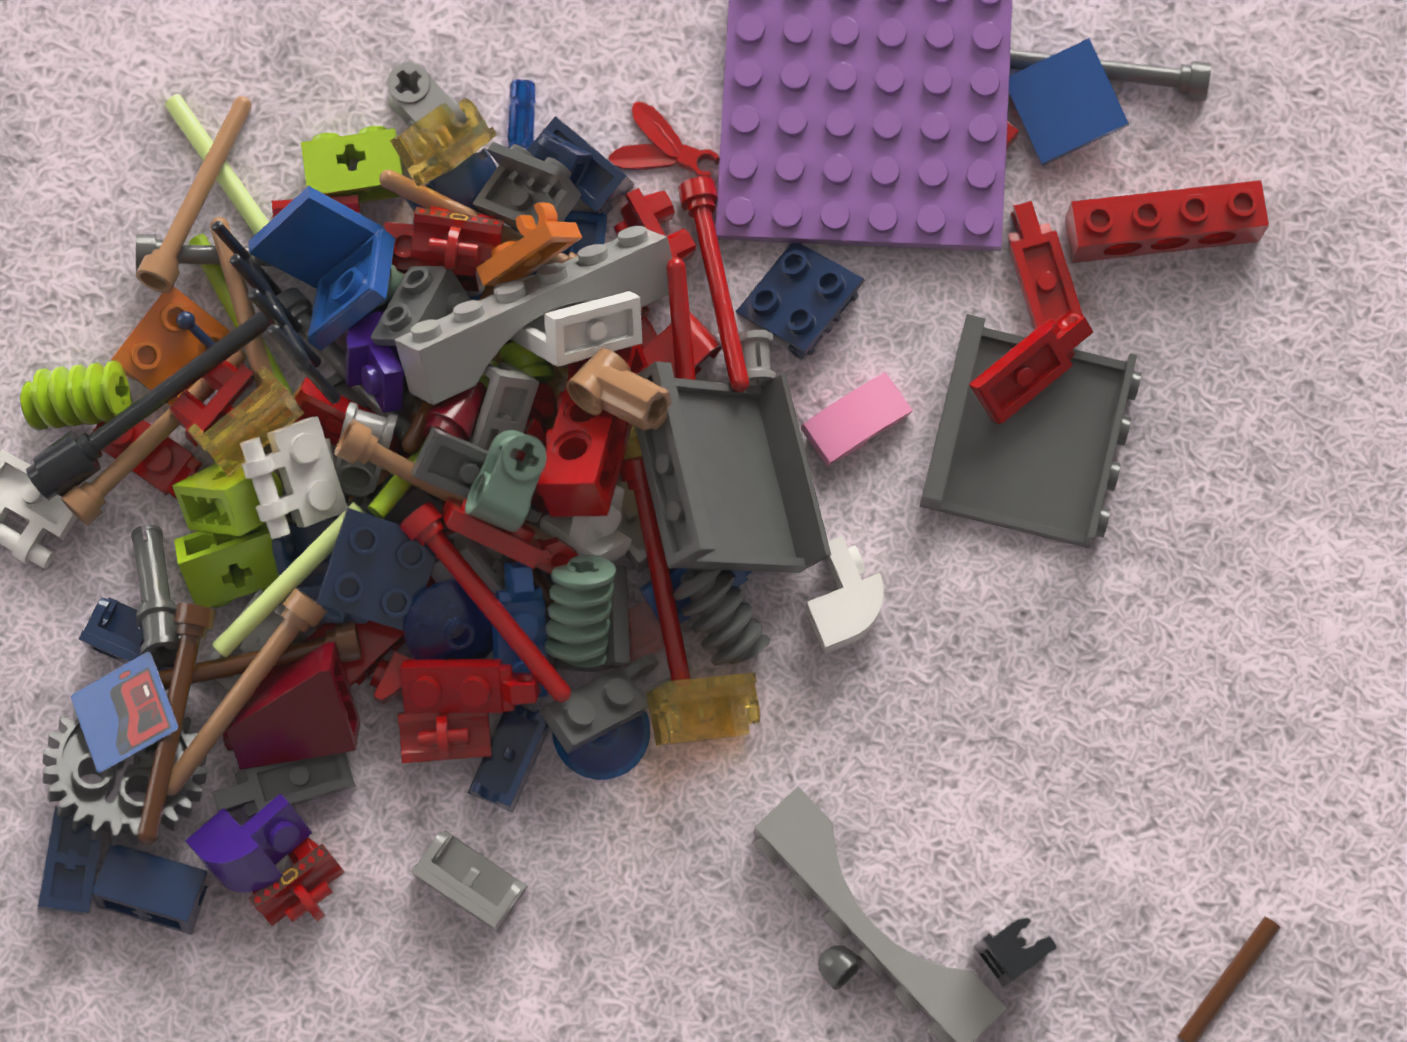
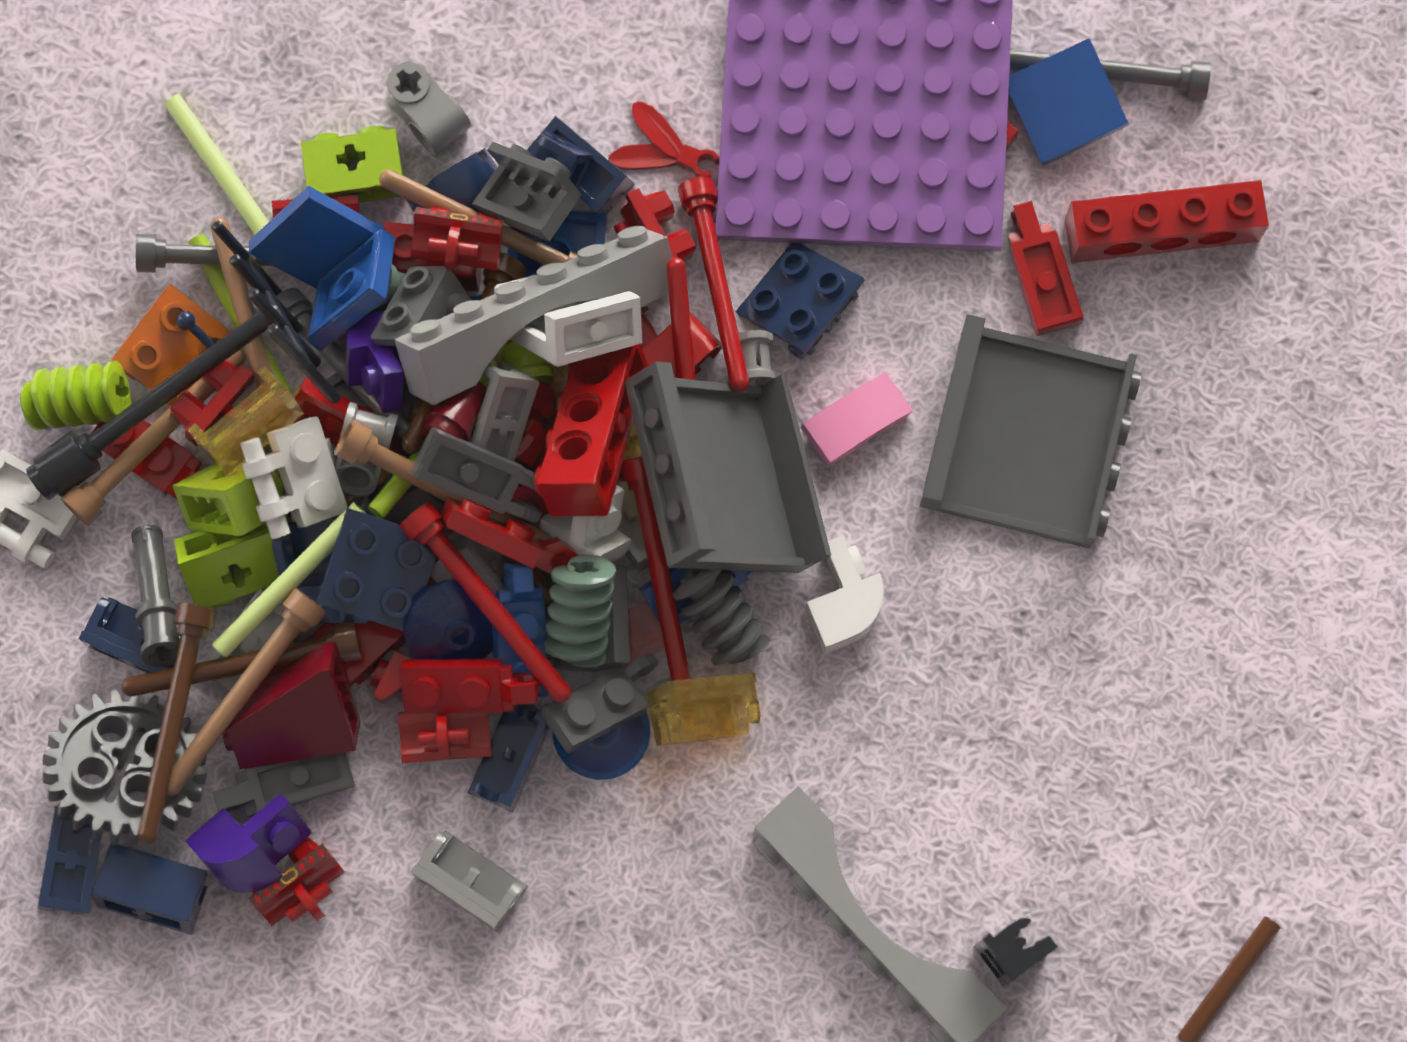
(124, 712): sticker -> none
(160, 268): medium nougat piece -> none
(441, 142): clear yellow hinge -> none
(506, 485): sand green piece -> none
(521, 113): clear blue axle -> none
(537, 247): orange plate -> none
(611, 386): medium nougat piece -> none
(838, 965): dark grey hinge -> none
(1030, 366): red hinge -> none

